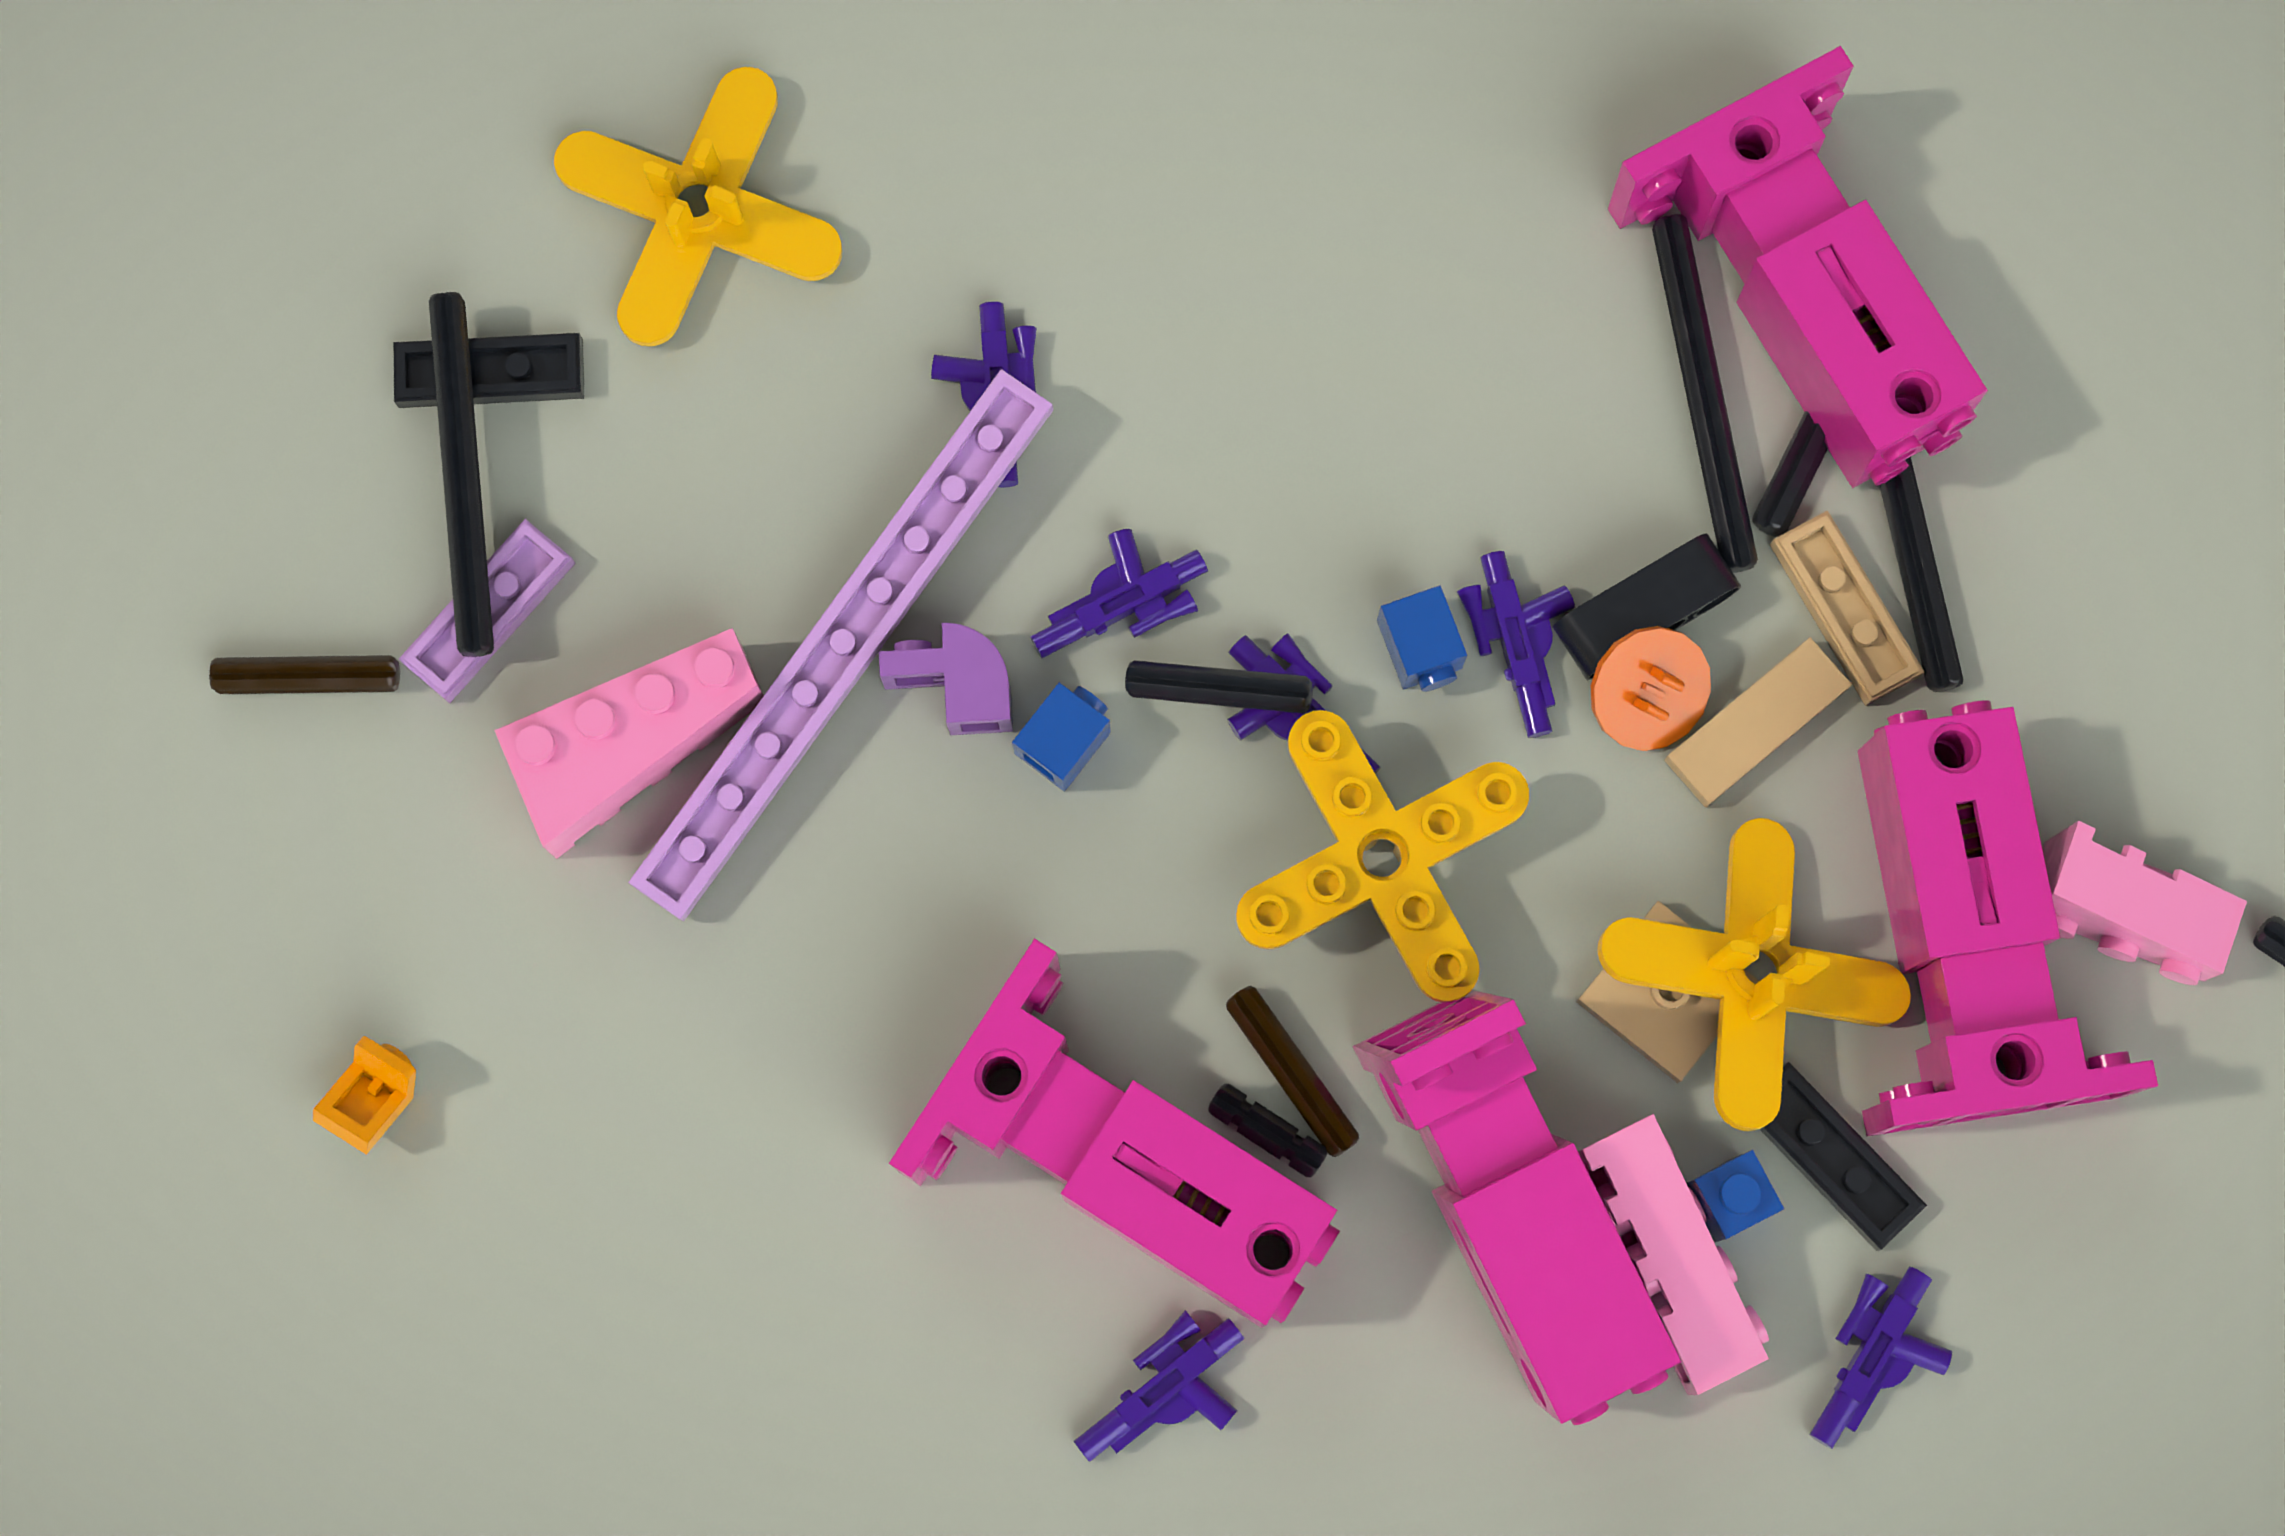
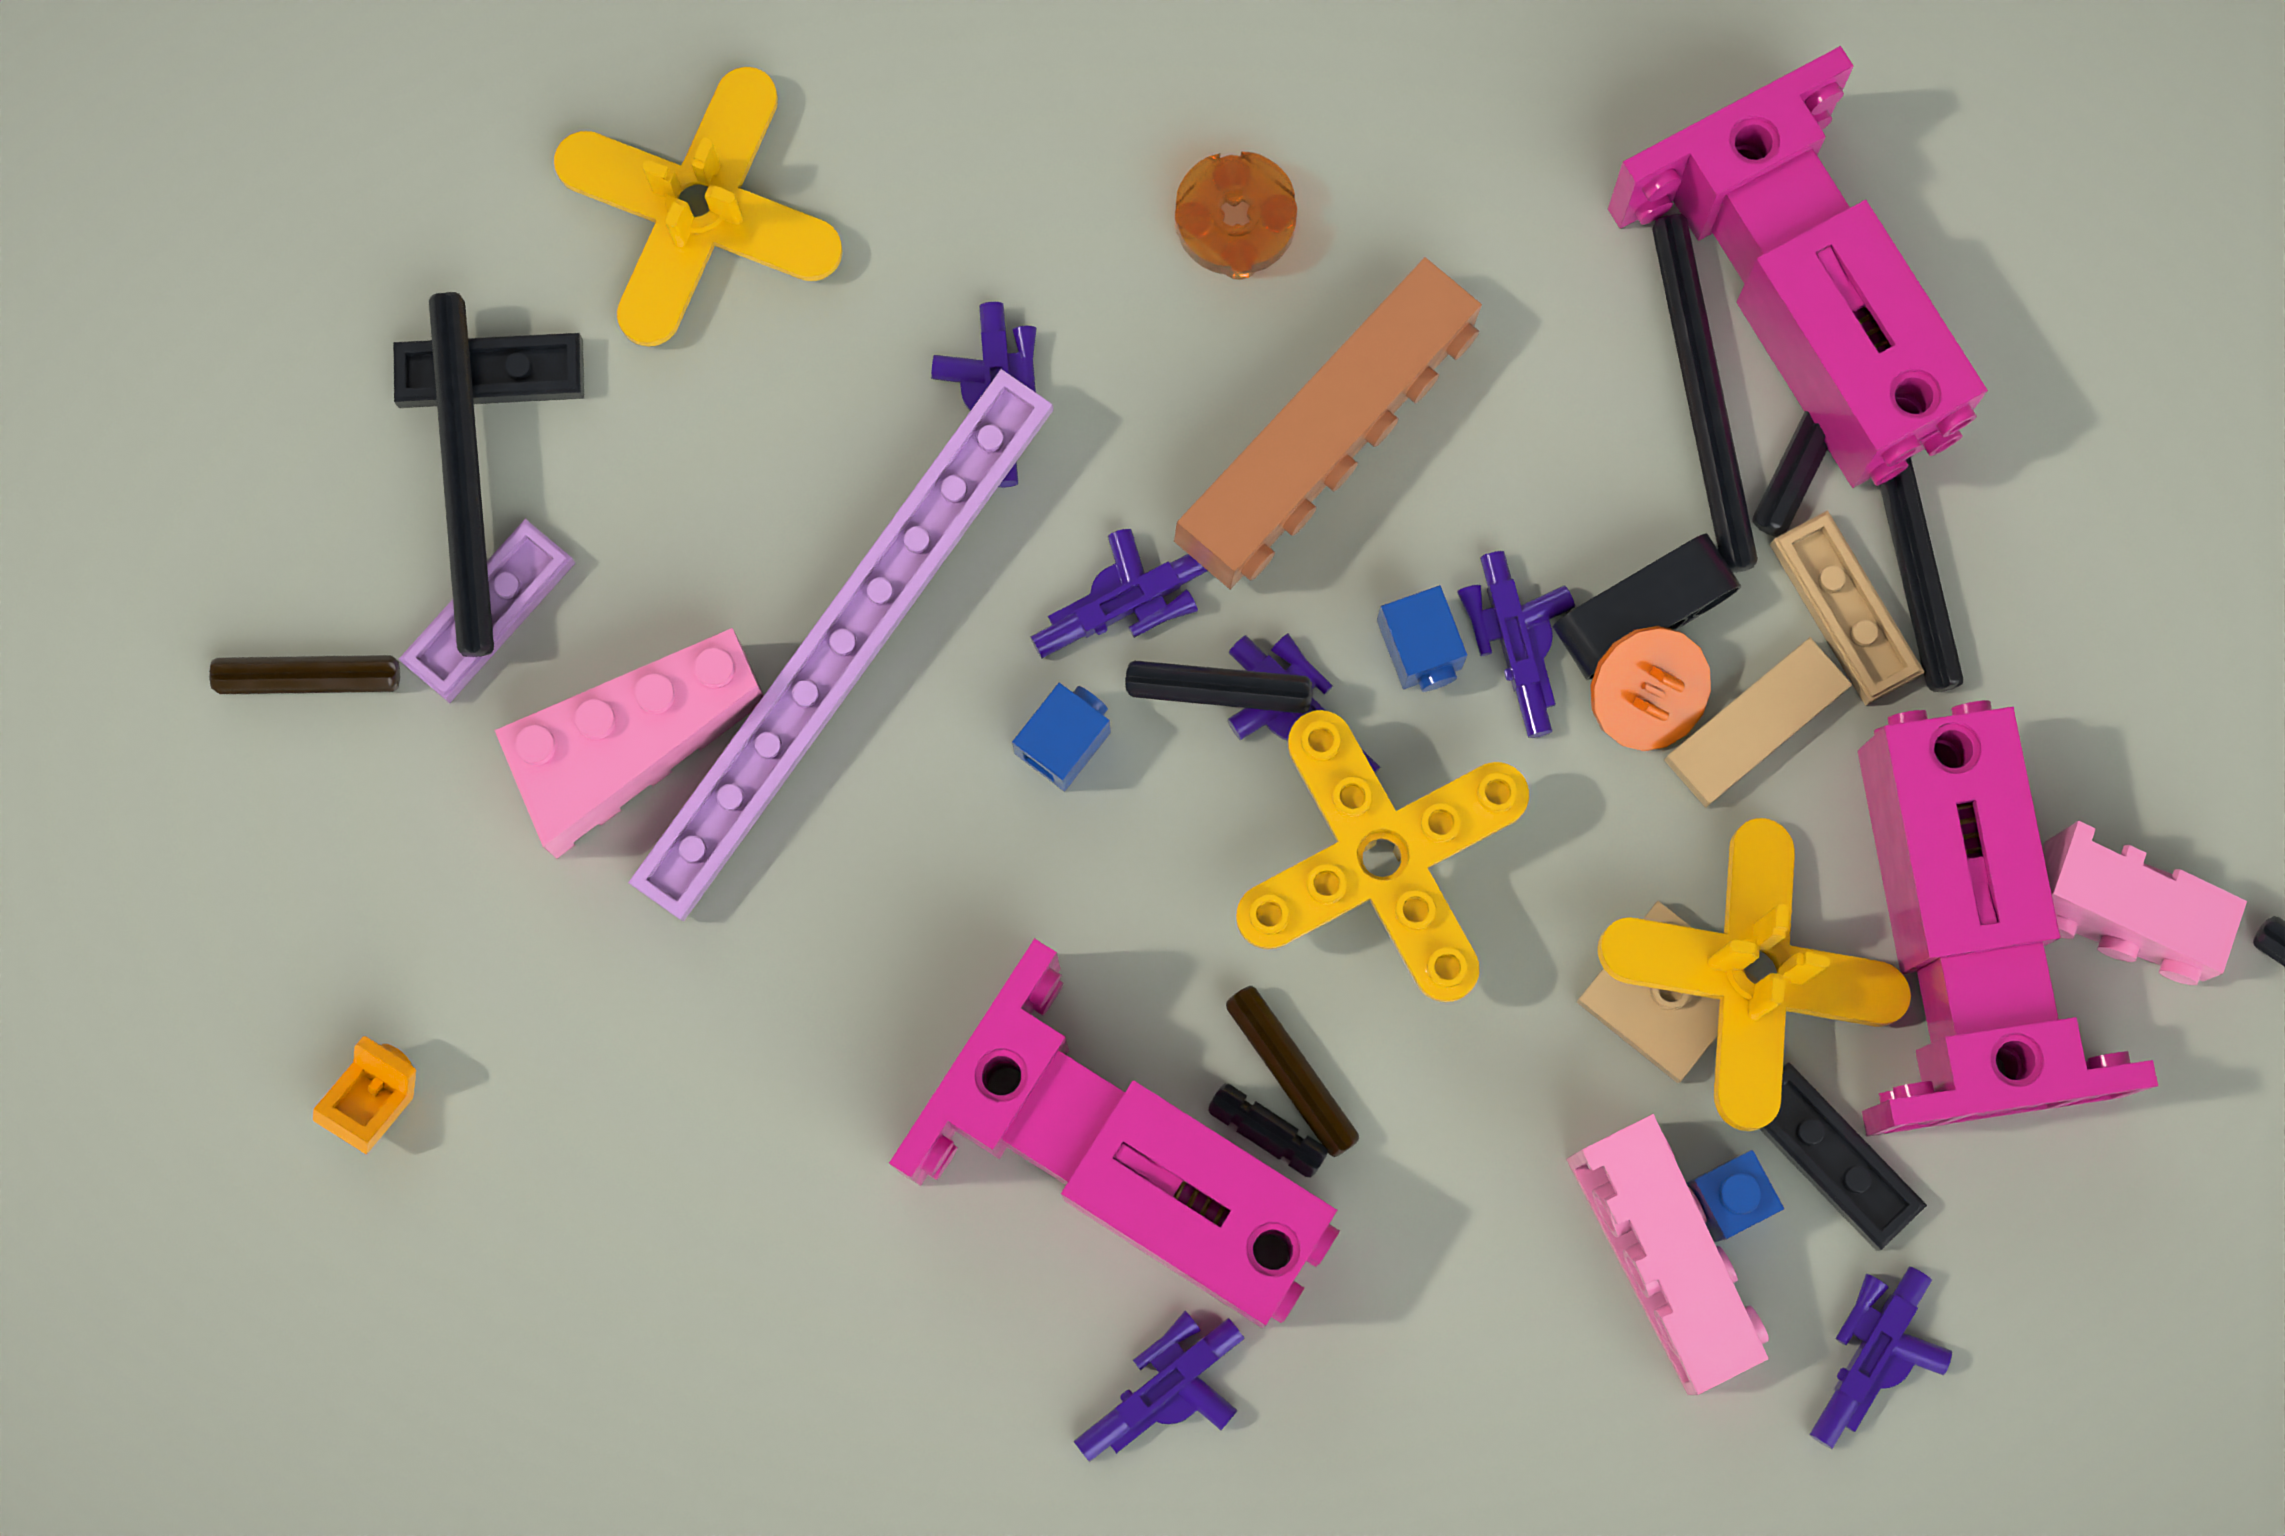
(968, 667): medium lavender brick -> none
(1233, 179): none -> clear orange plate
(1328, 424): none -> nougat brick
(1522, 1207): dark pink brick -> none

